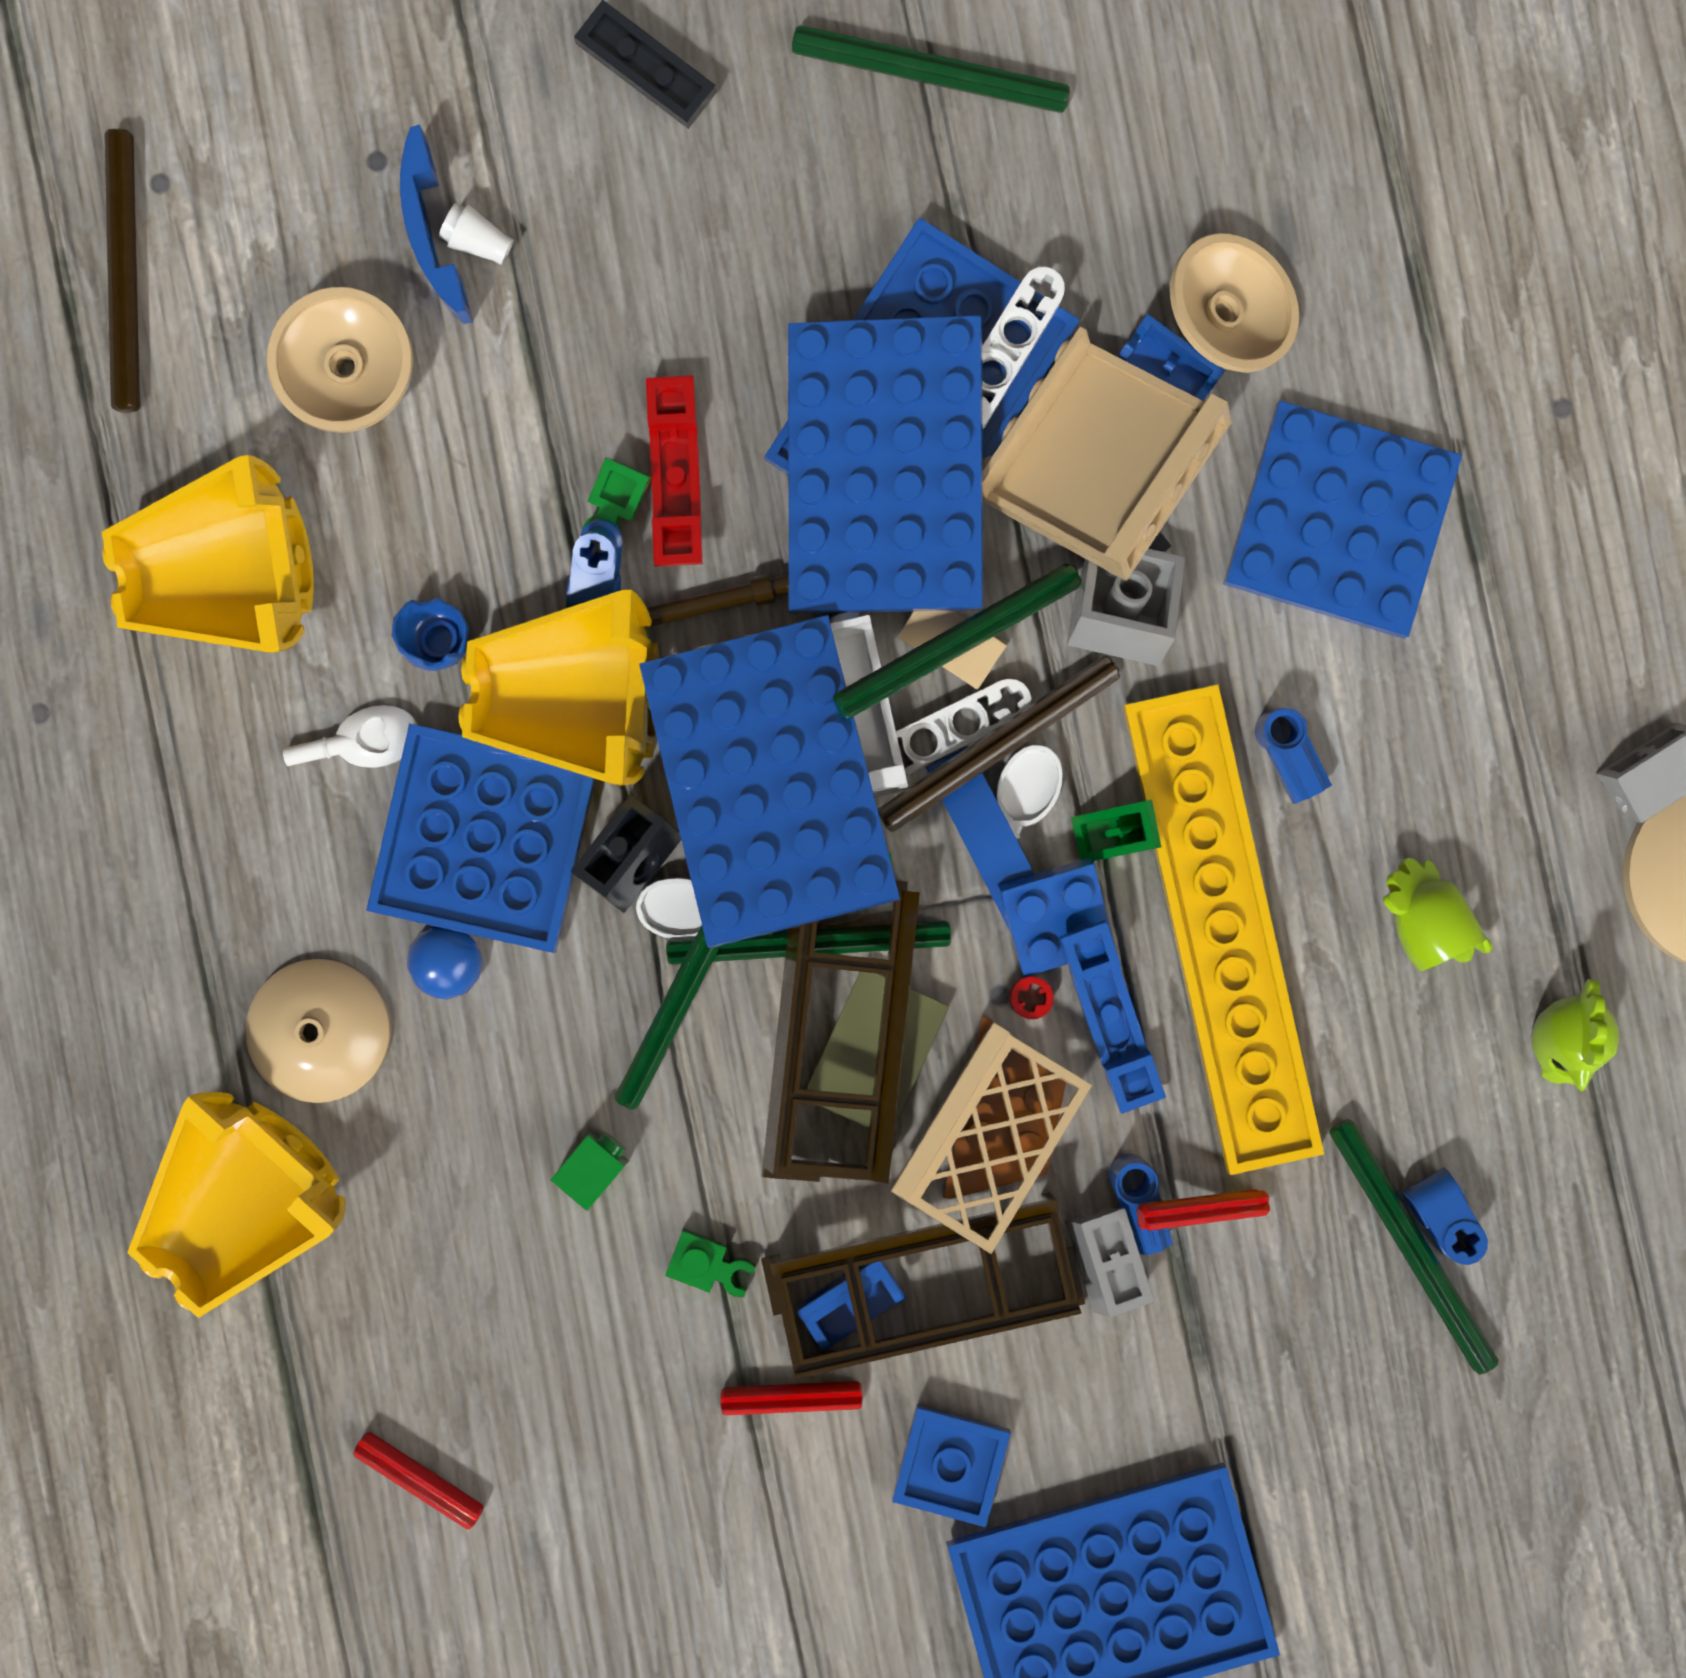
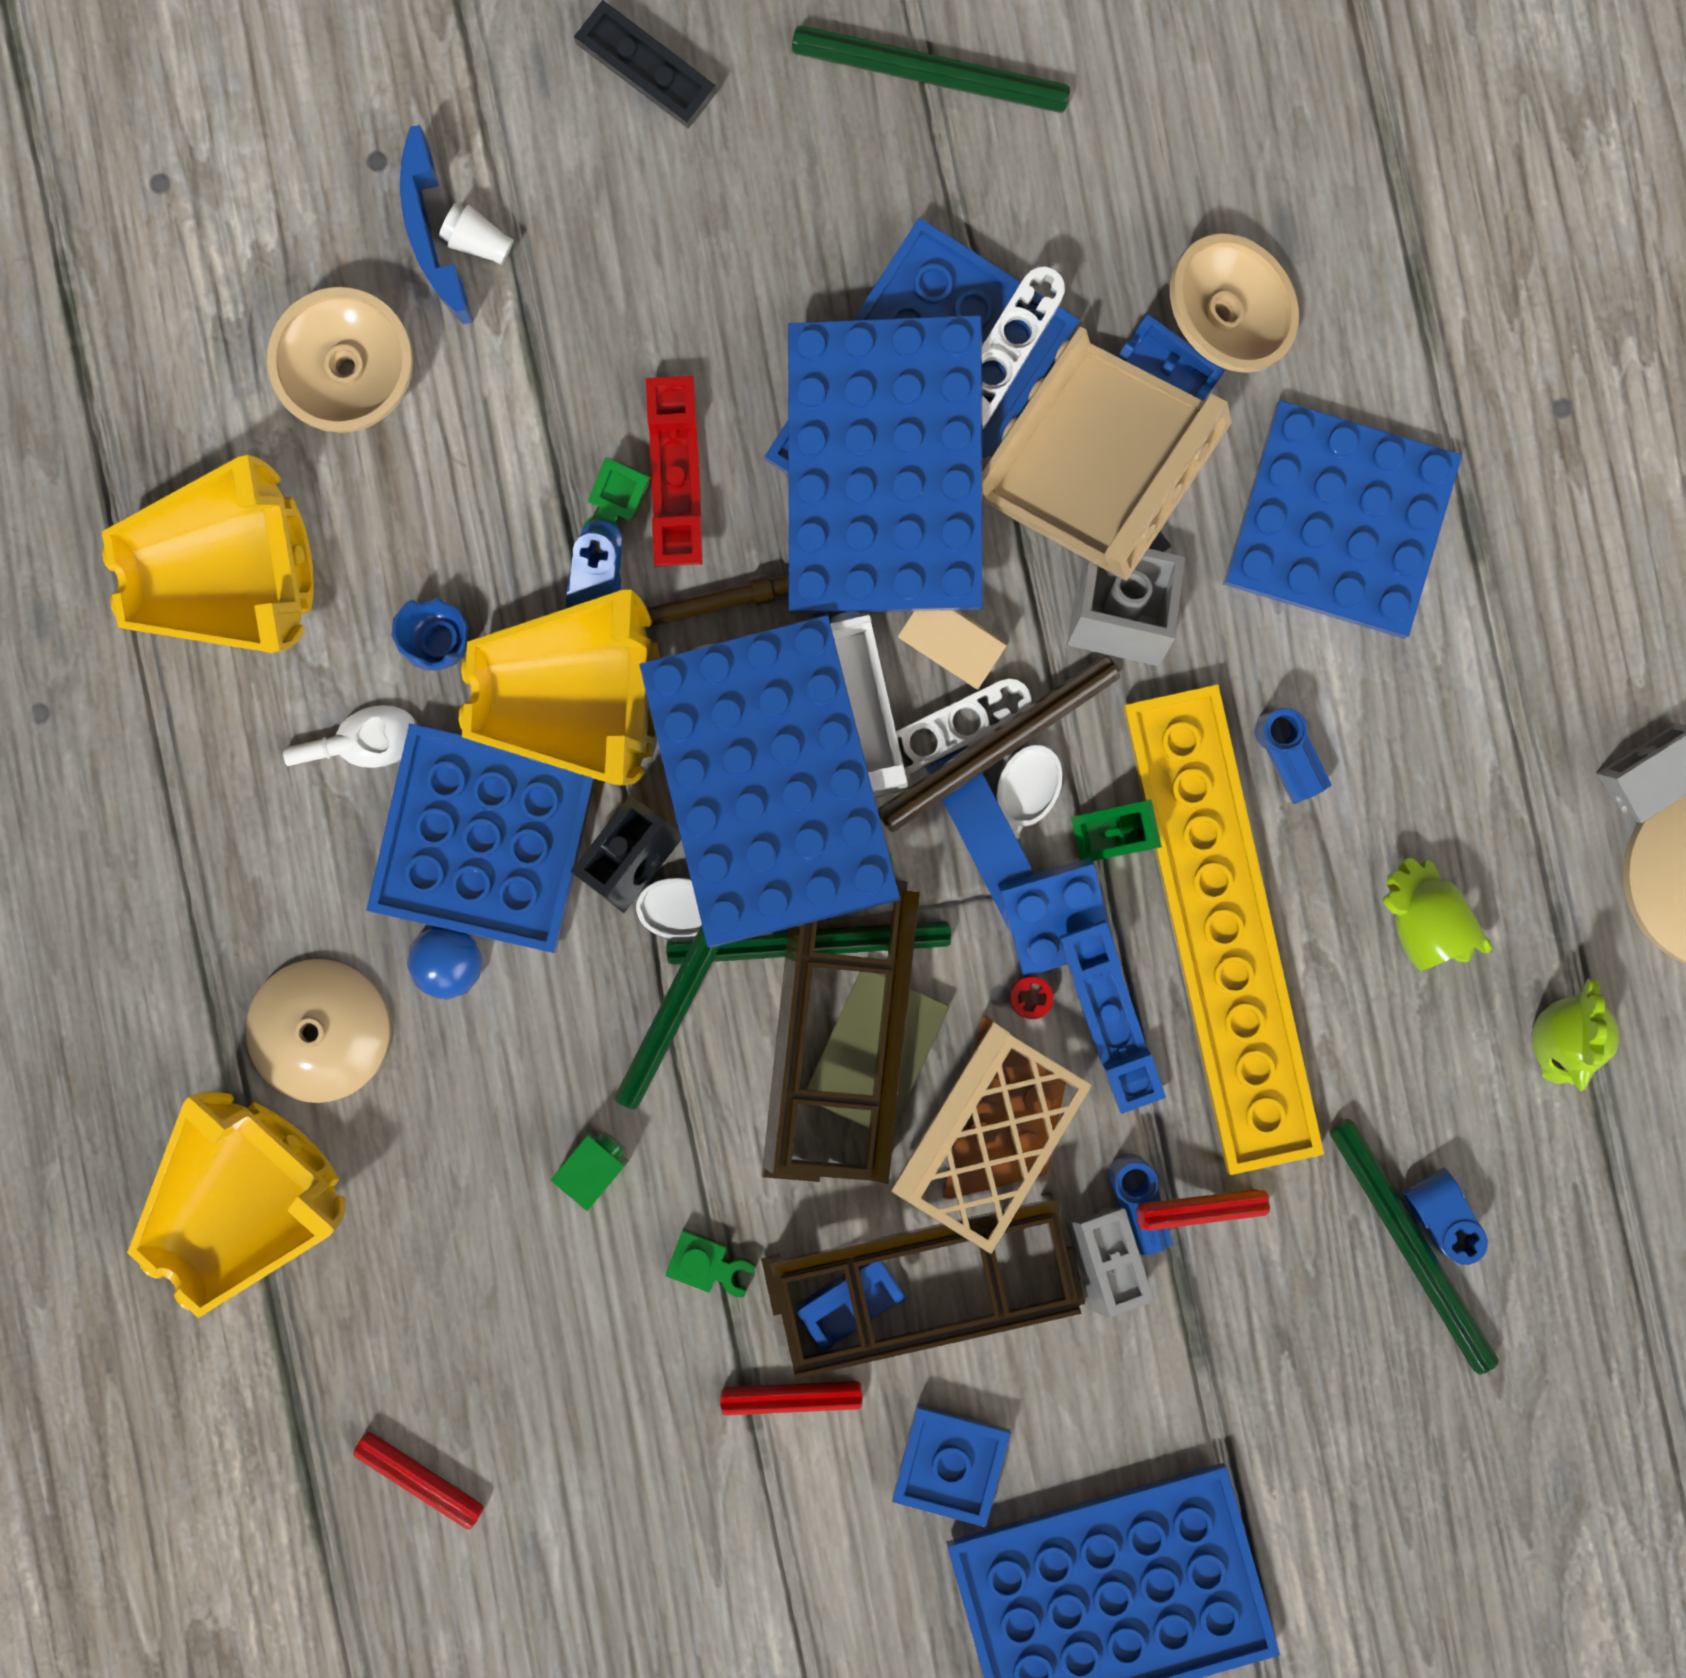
(122, 270): dark brown axle -> none
(956, 641): dark green axle -> none

